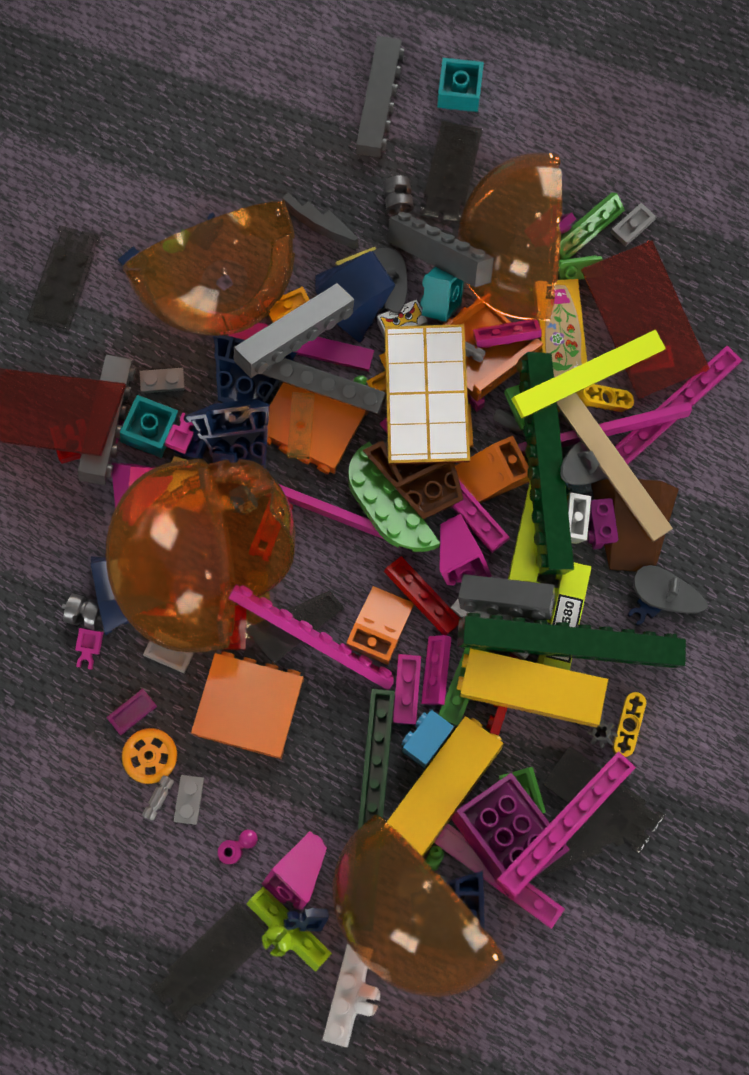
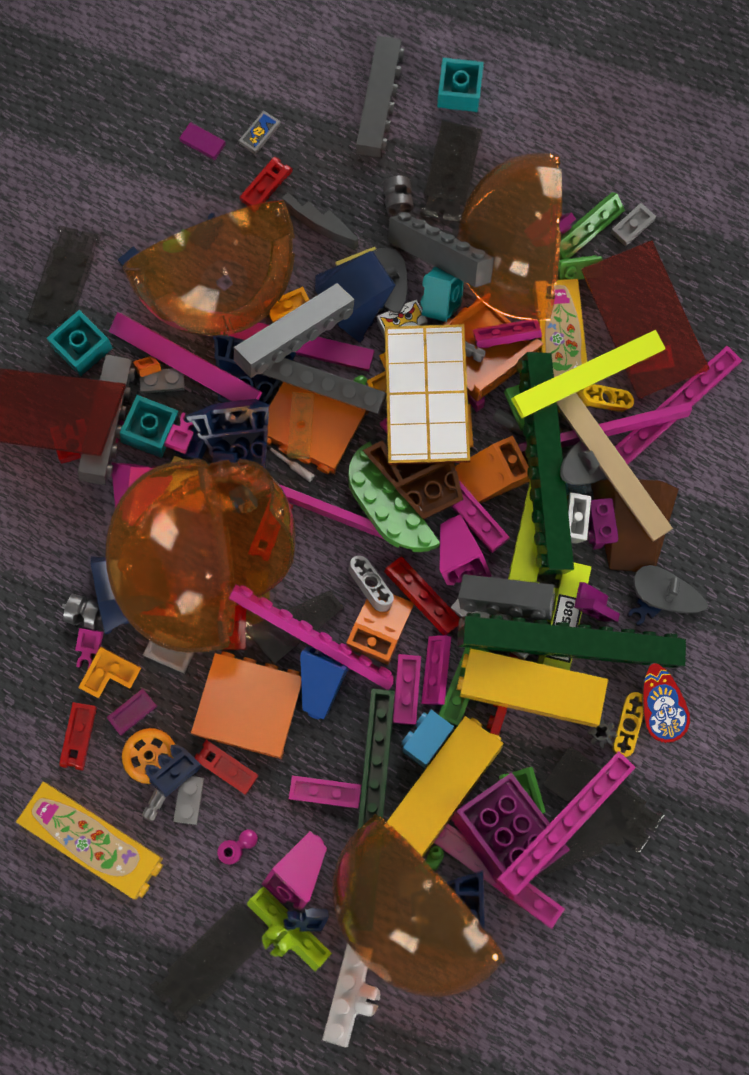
(78, 735): none -> red plate
(79, 343): none -> teal brick
(90, 841): none -> brick
(107, 666): none -> light orange plate
(147, 366): none -> orange tile
(172, 771): none -> dark blue plate
(182, 359): none -> dark pink tile
(202, 141): none -> magenta tile
(227, 768): none -> red plate
(259, 132): none -> tile
(265, 183): none -> red plate
(295, 466): none -> white piece
(320, 681): none -> blue slope
(325, 792): none -> dark pink plate
(371, 593): none -> light grey beam
(594, 604): none -> magenta panel
(663, 705): none -> shield

